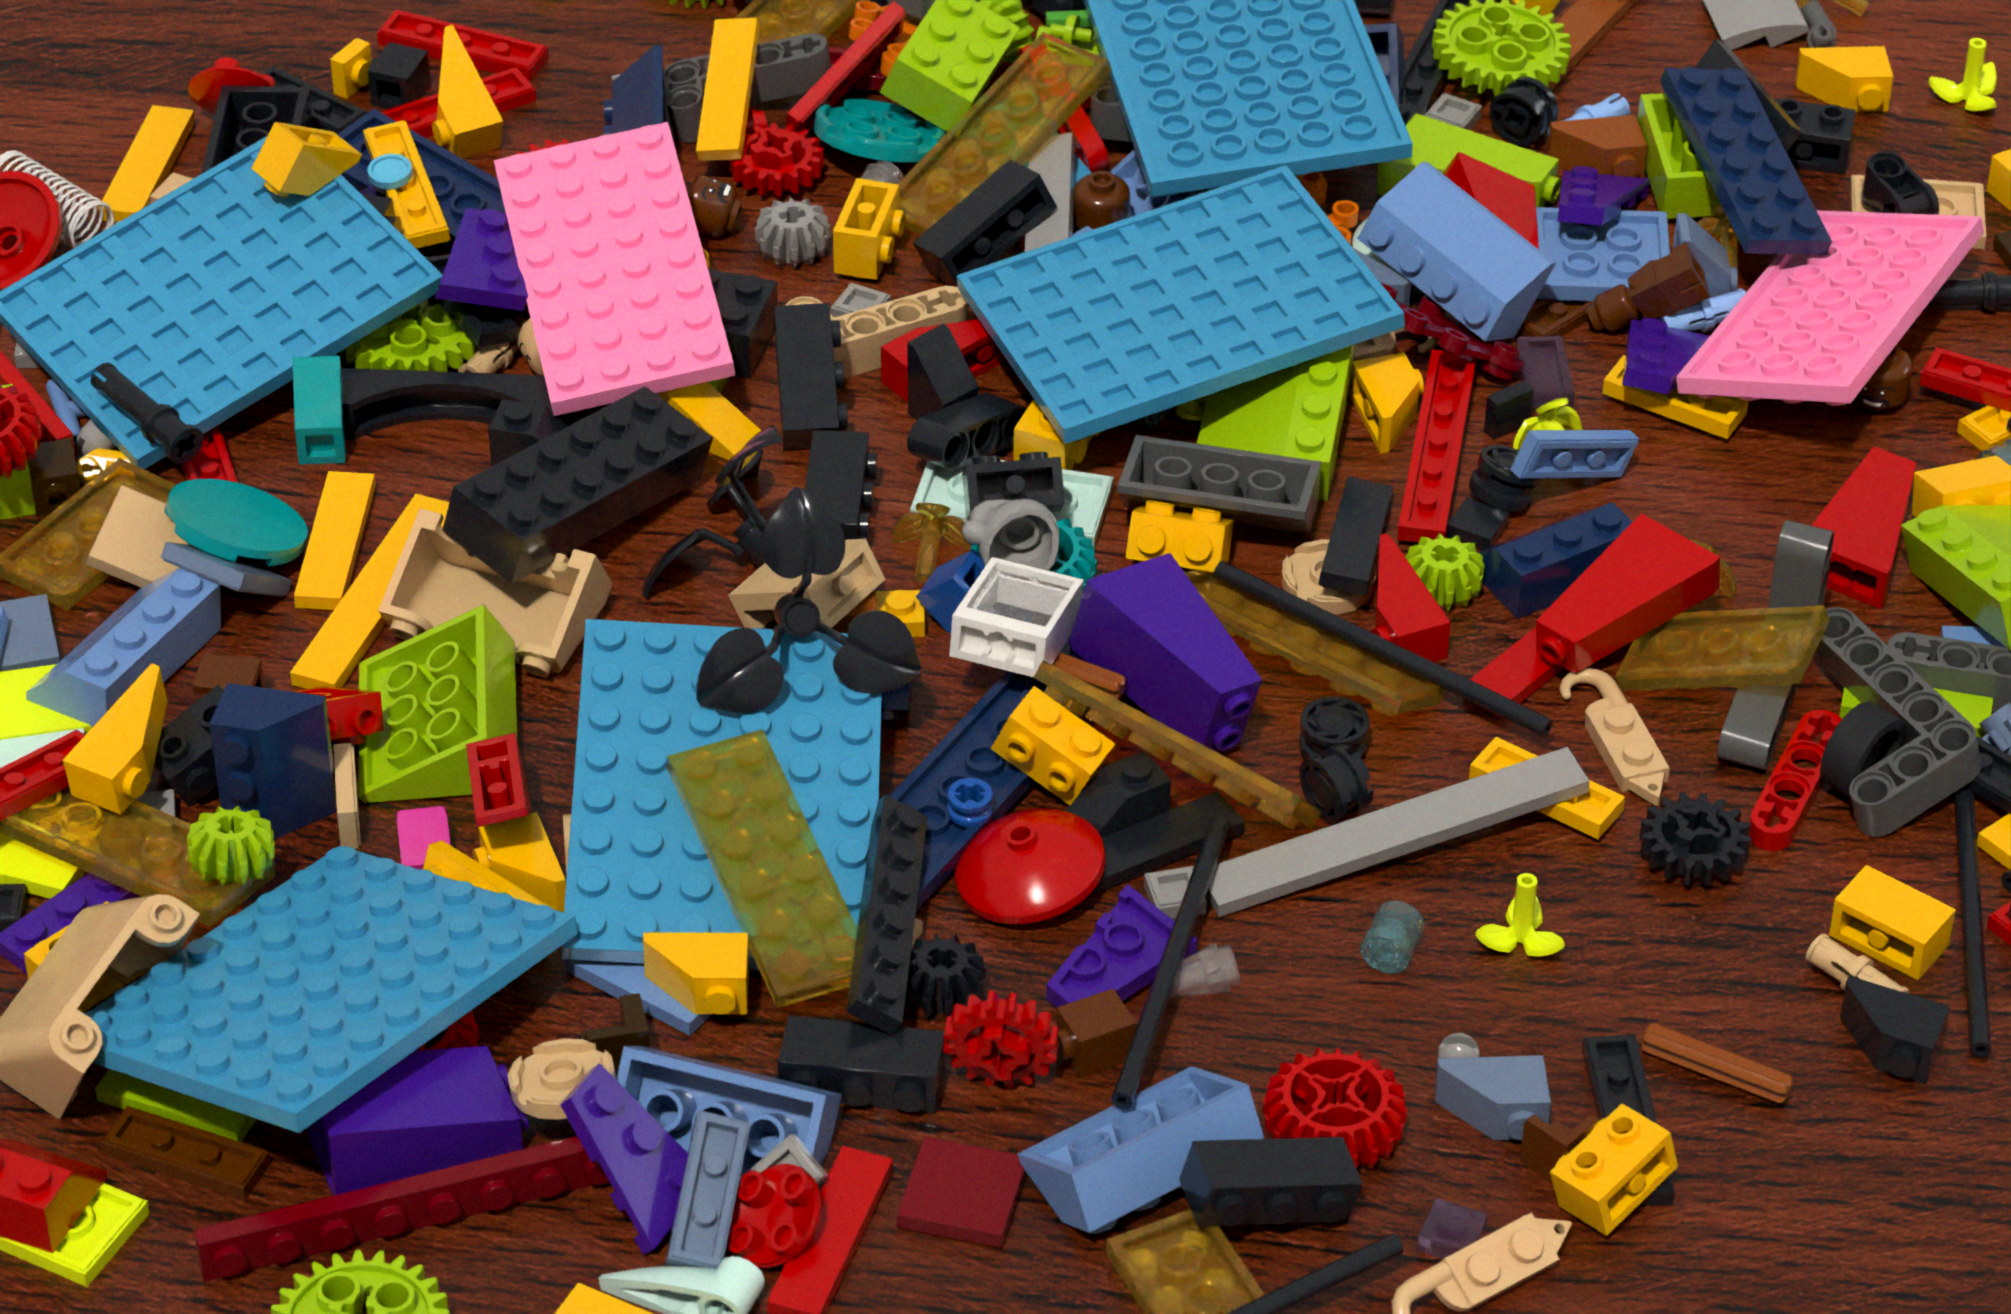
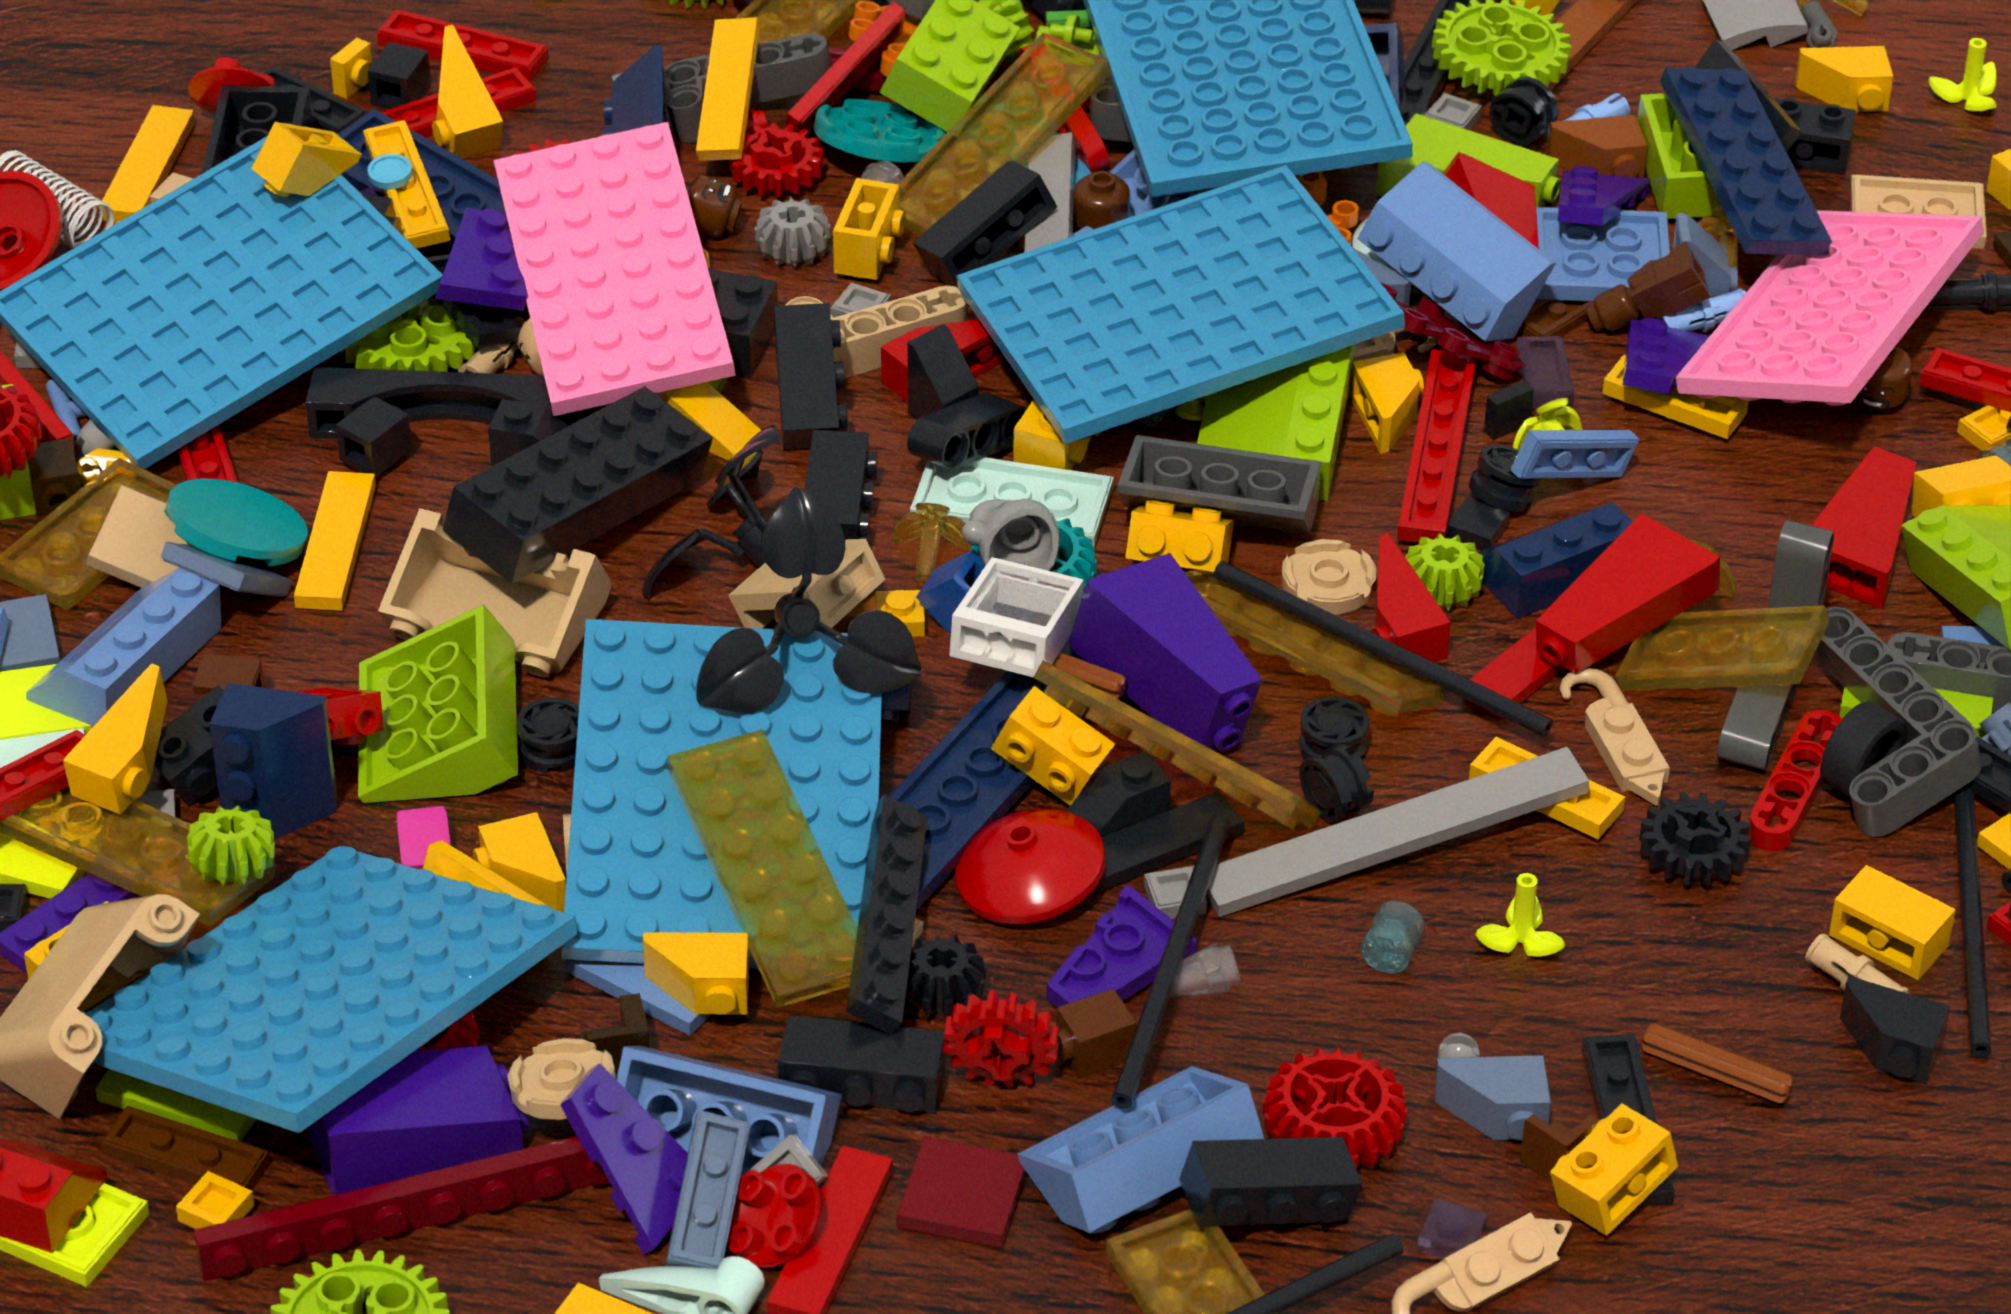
(158, 422): black pin -> none
(214, 1202): none -> yellow plate
(319, 410): teal slope -> none
(347, 795): tan tile -> none
(356, 617): yellow tile -> none
(373, 436): none -> black brick
(498, 780): red slope -> none
(548, 734): none -> black wheel
(977, 802): blue bush -> none
(1029, 478): black brick -> none
(1355, 536): black tile -> none
(1896, 188): black piece -> none

